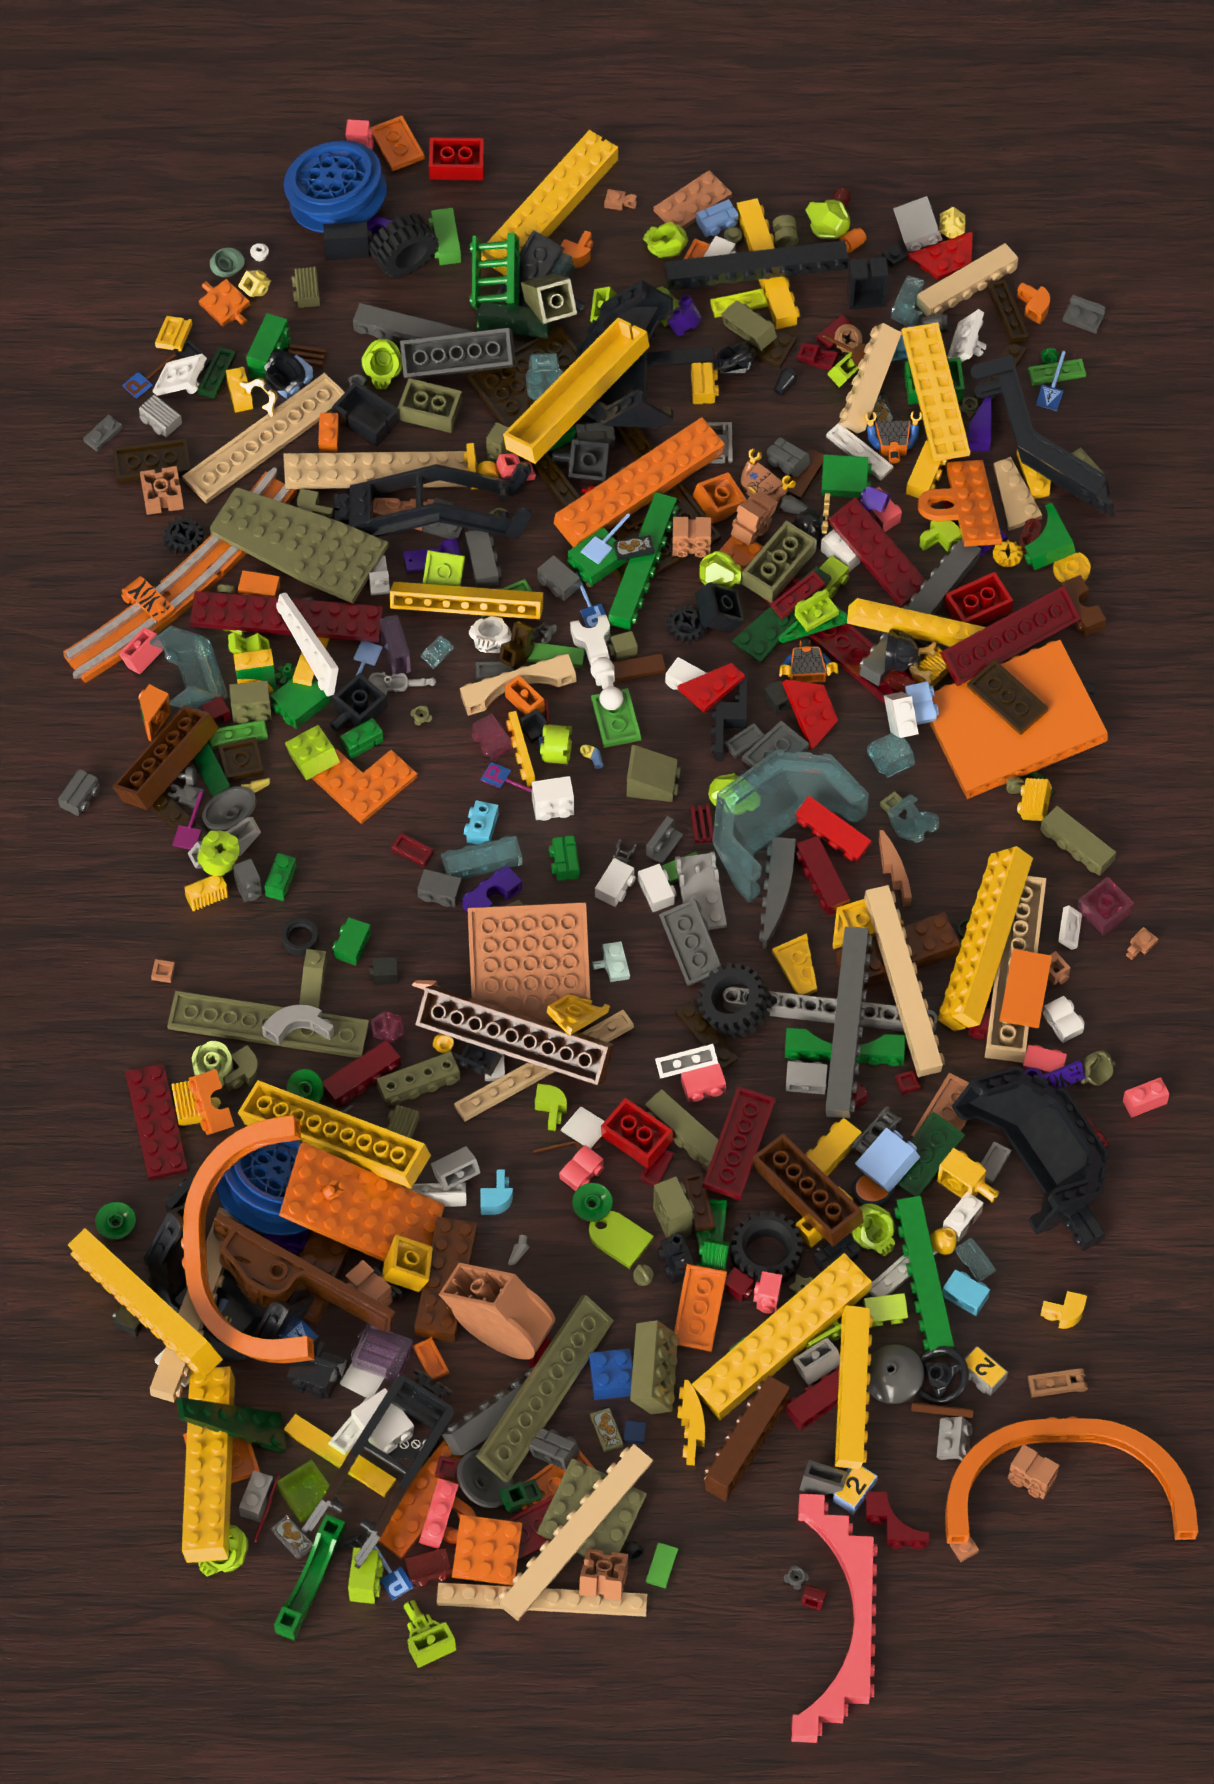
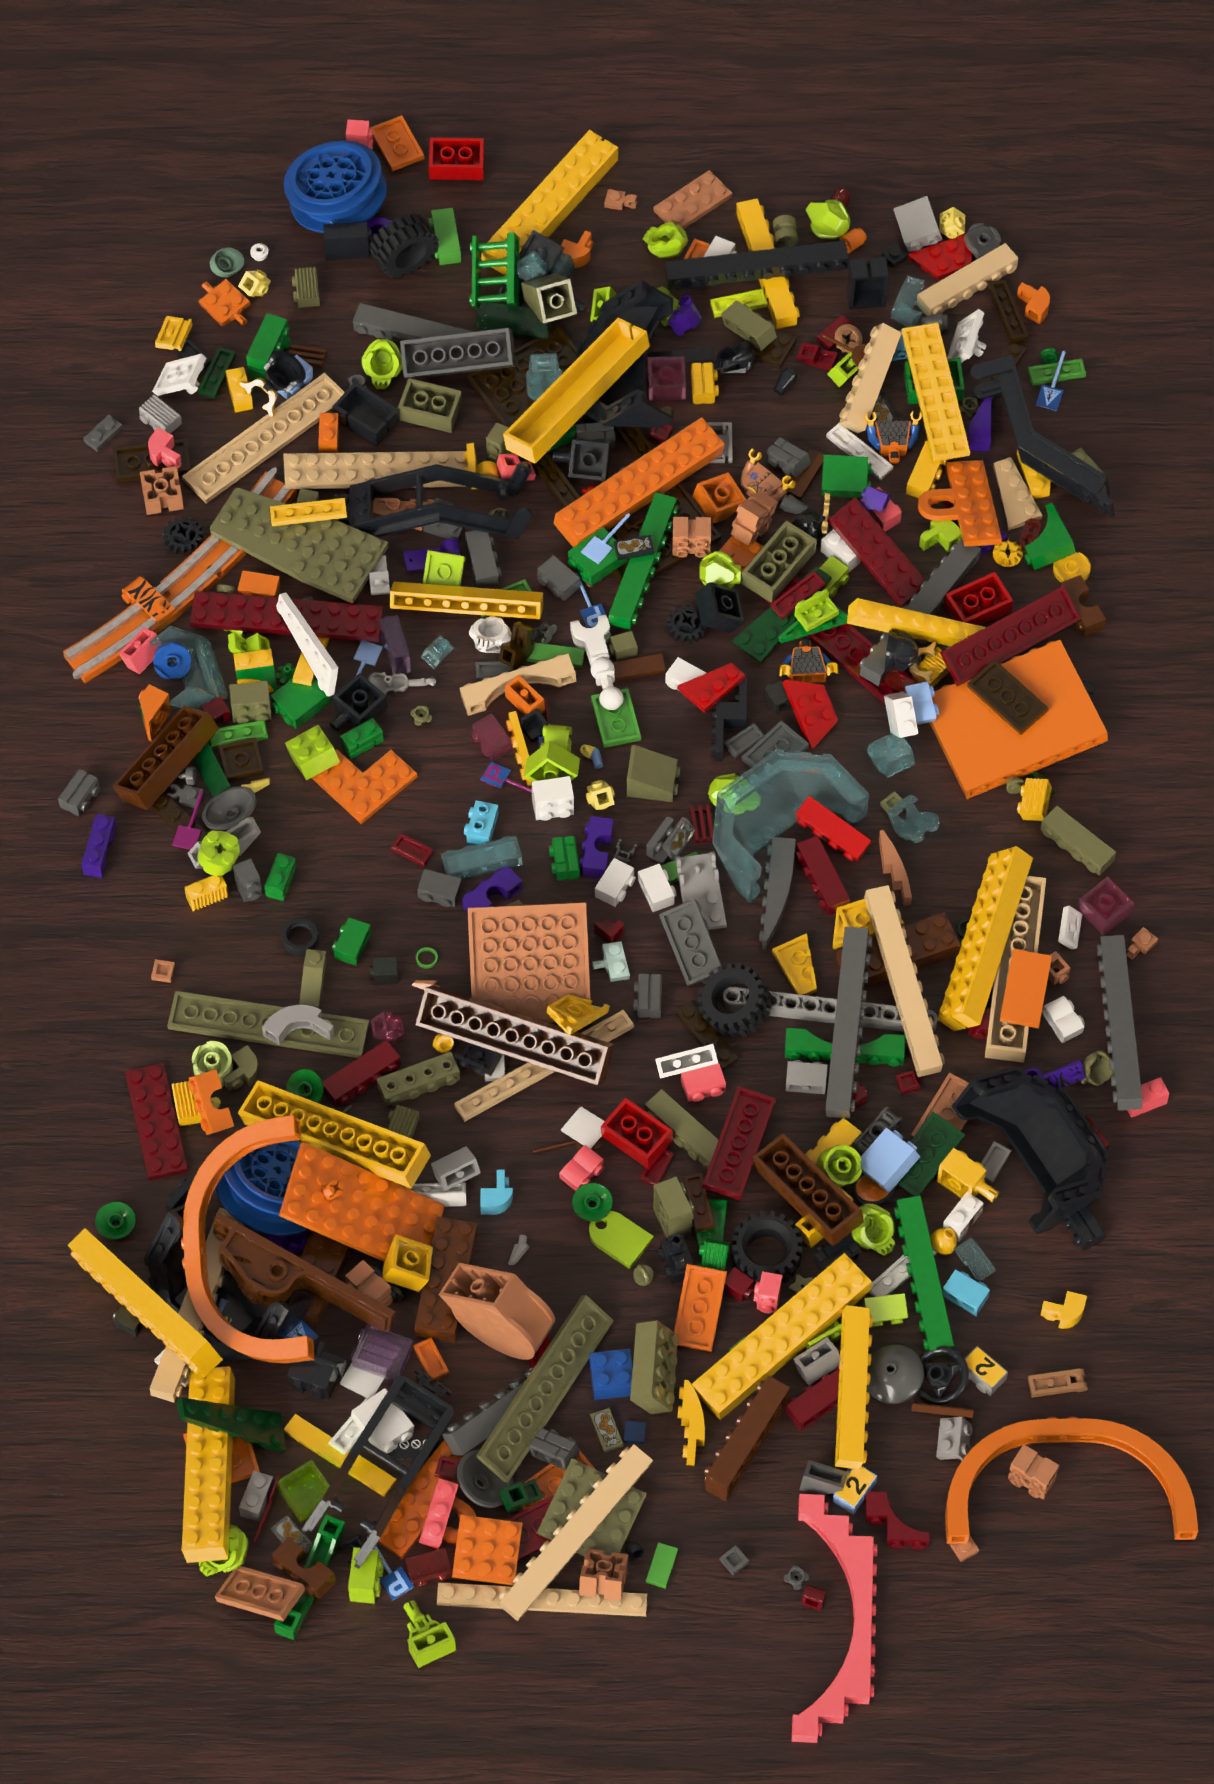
(101, 836): none -> dark purple arch
(139, 384): piece -> none
(160, 449): none -> coral brick
(172, 670): none -> blue plate
(260, 1593): none -> nougat plate
(308, 512): none -> yellow plate
(316, 1579): none -> reddish brown arch
(427, 949): none -> bright green piece
(530, 266): none -> clear light blue brick
(550, 763): none -> lime brick
(553, 1101): lime brick -> none
(598, 832): none -> dark purple arch
(605, 795): none -> light yellow brick
(609, 931): none -> dark red panel
(649, 995): none -> dark grey brick
(661, 434): none -> dark red tile
(666, 378): none -> clear pink brick
(678, 838): none -> tile
(717, 218): medium blue brick -> none
(733, 235): olive plate -> none
(734, 1560): none -> dark grey plate
(849, 1164): none -> lime brick
(978, 231): none -> dark grey plate
(1043, 1059): coral brick -> none
(1084, 314): dark grey bracket -> none
(1120, 1023): none -> dark grey brick

